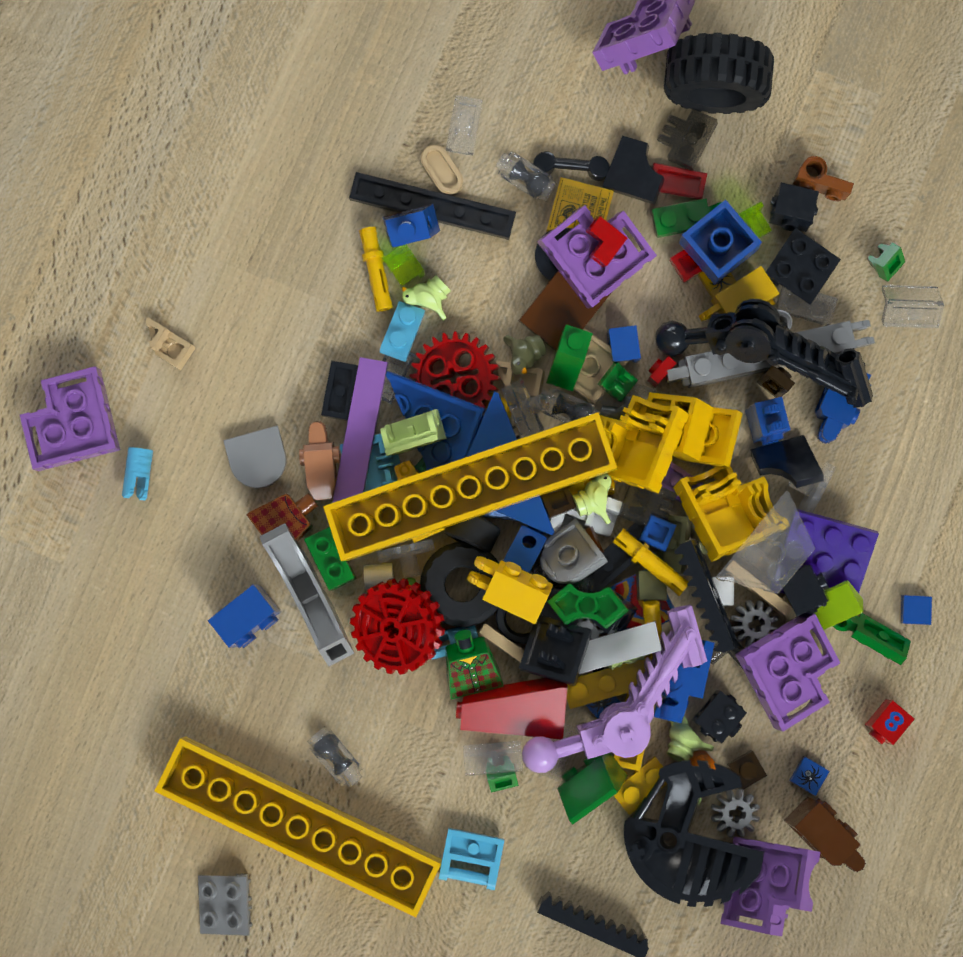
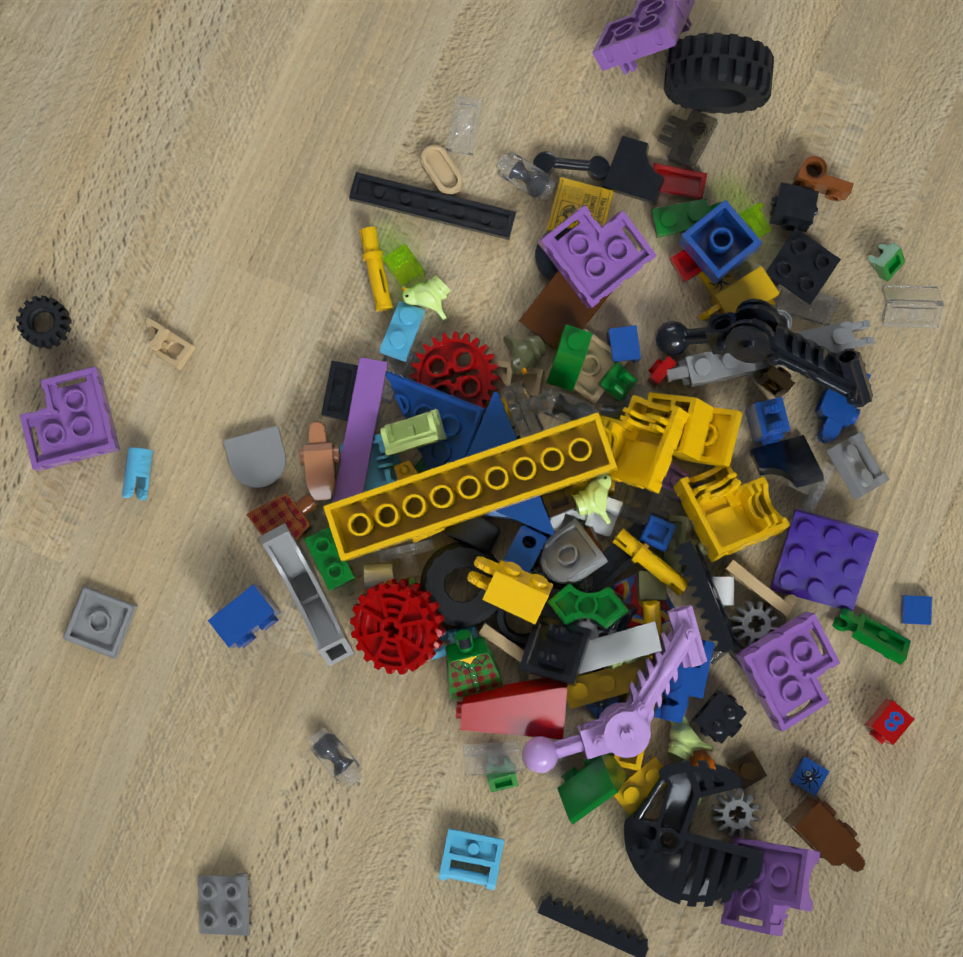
(38, 306): none -> black tyre
(100, 622): none -> light grey tile
(298, 825): yellow brick -> none
(411, 225): blue torso -> none
(609, 241): red piece -> none
(772, 550): clear wing -> none
(806, 591): black head -> none
(843, 605): lime slope -> none
(851, 466): none -> light grey plate

